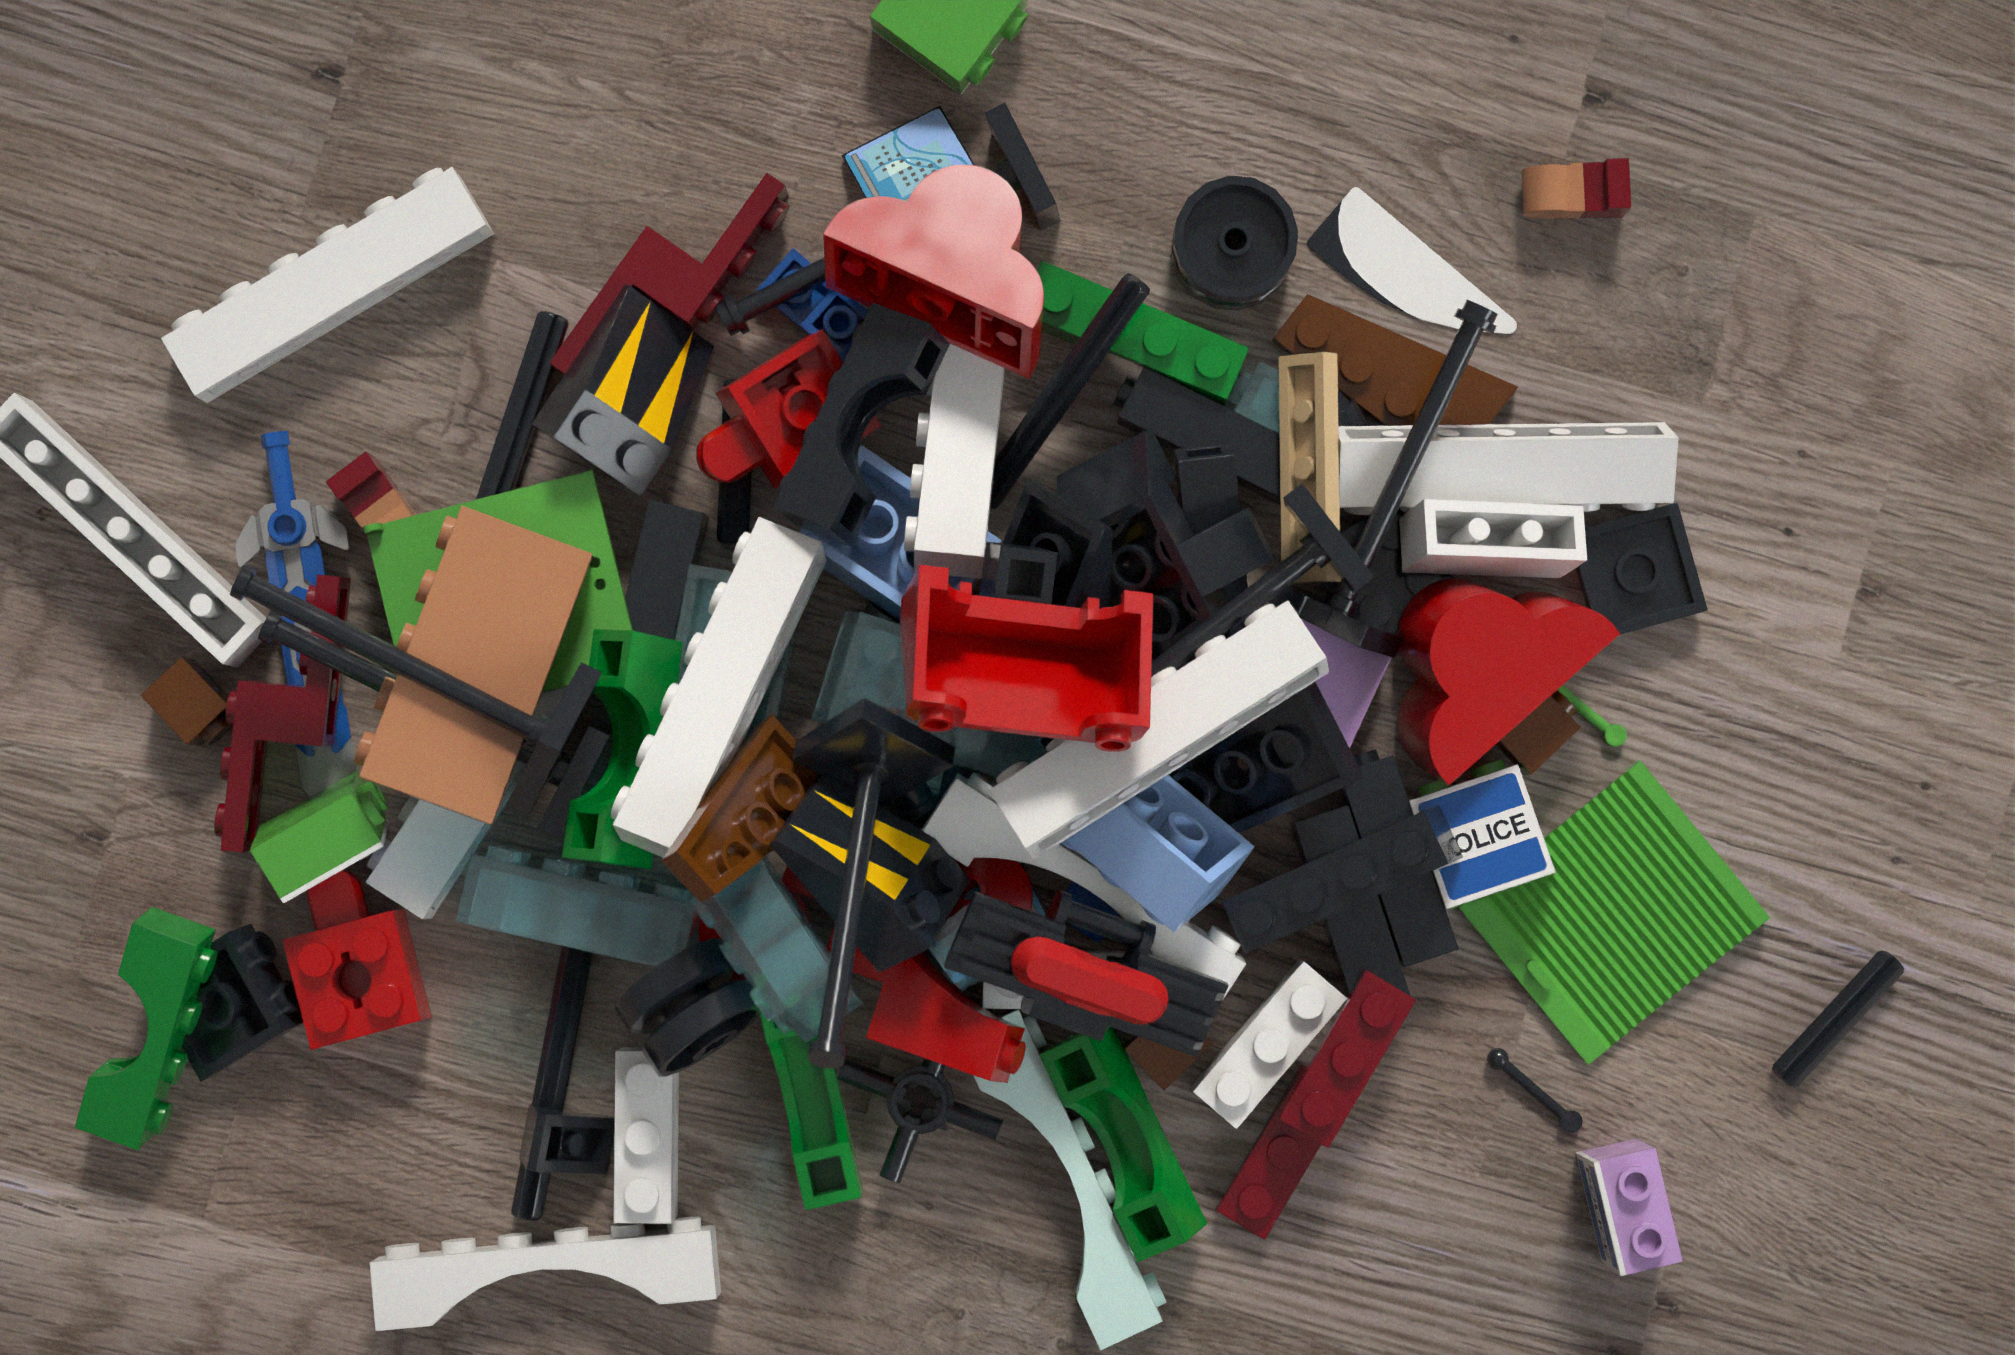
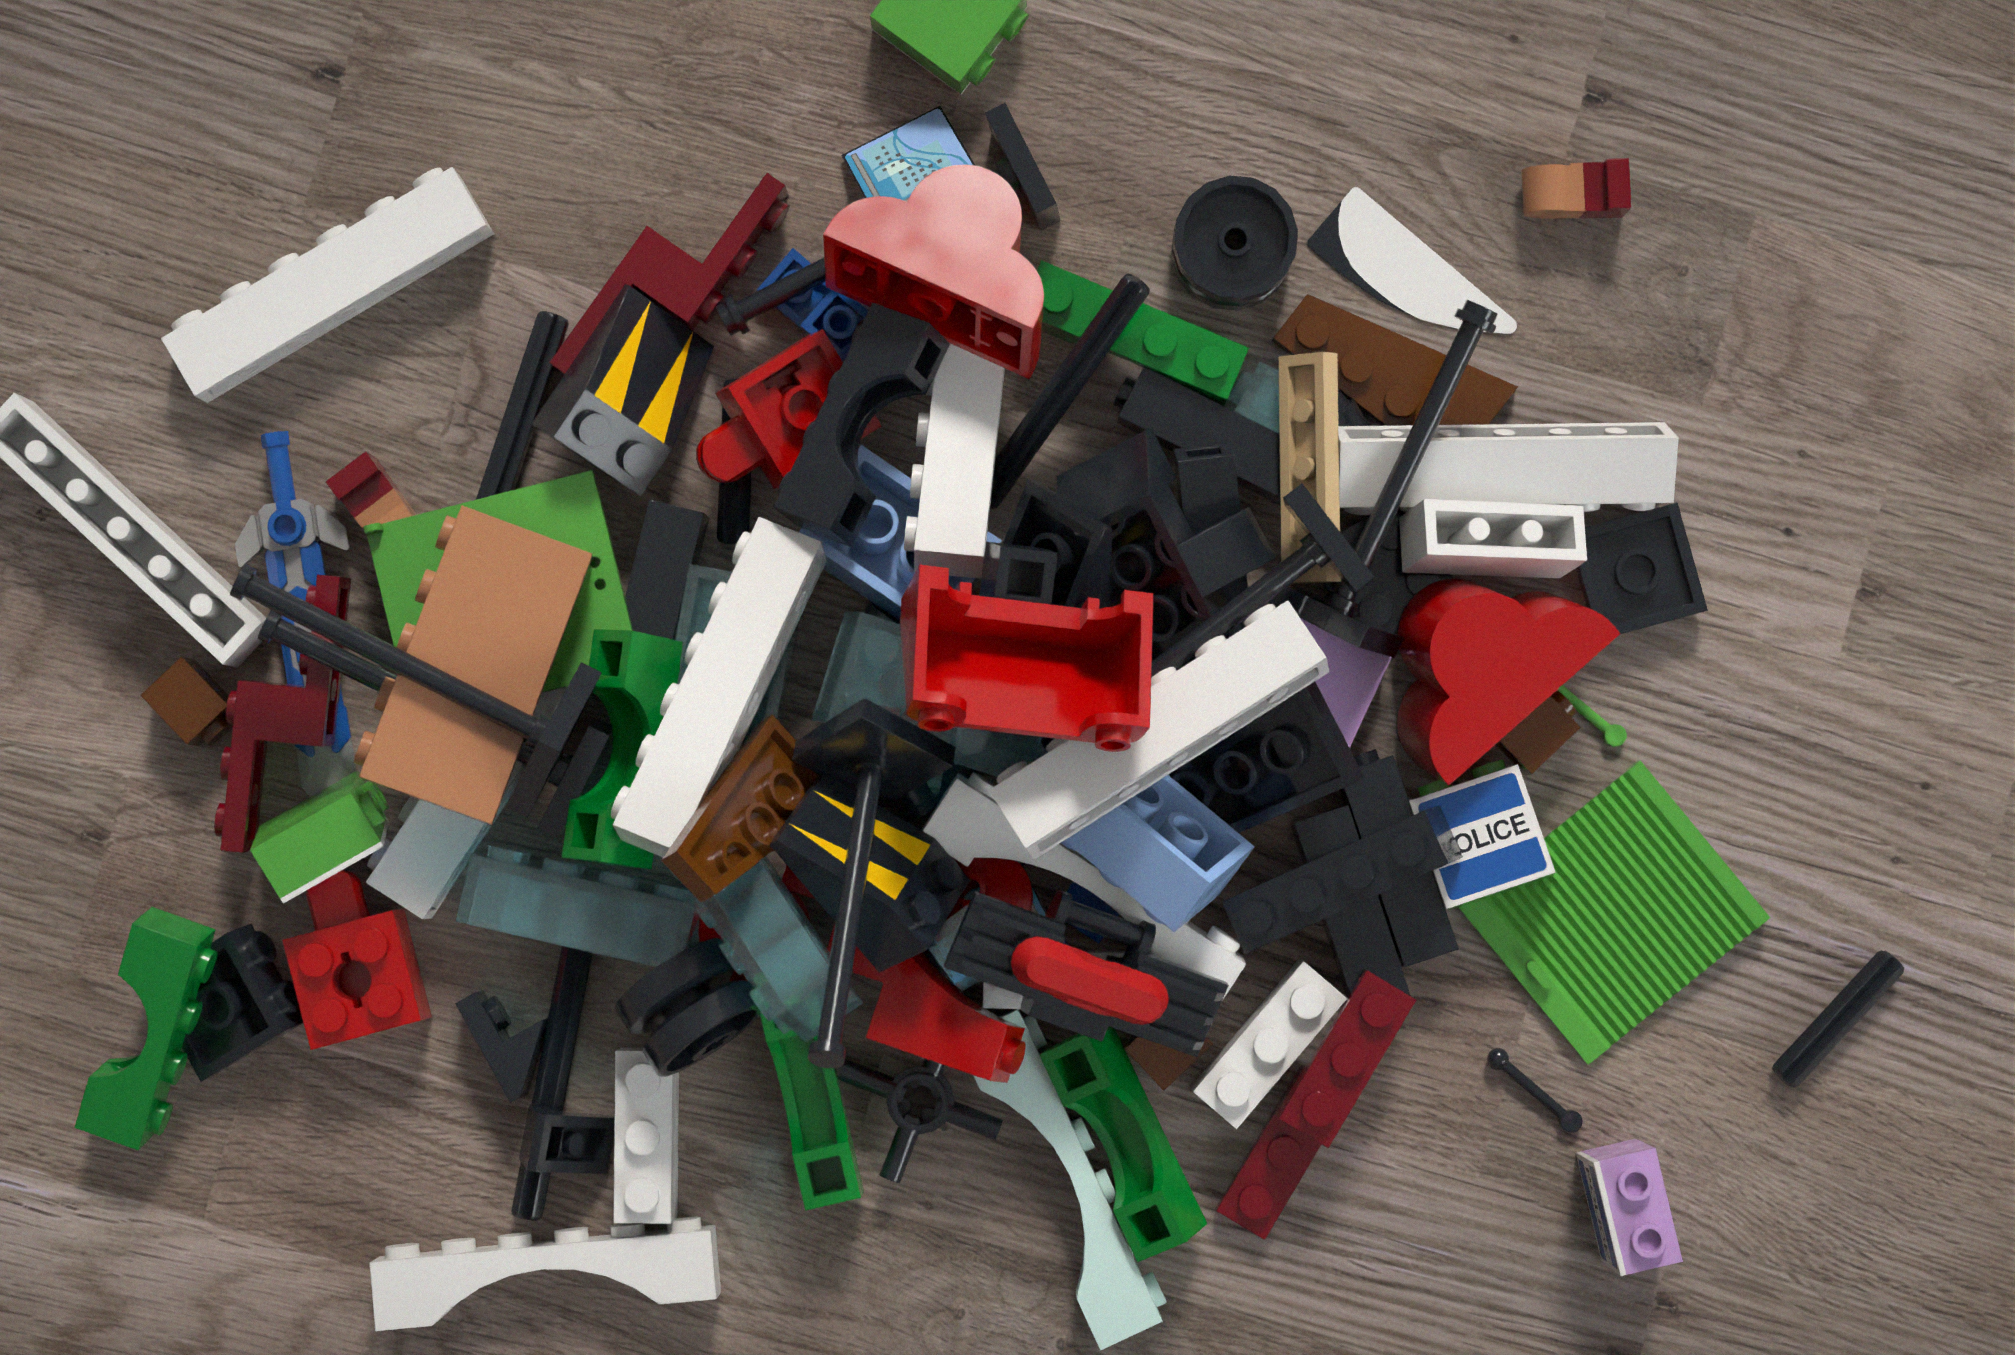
(510, 1058): none -> black slope

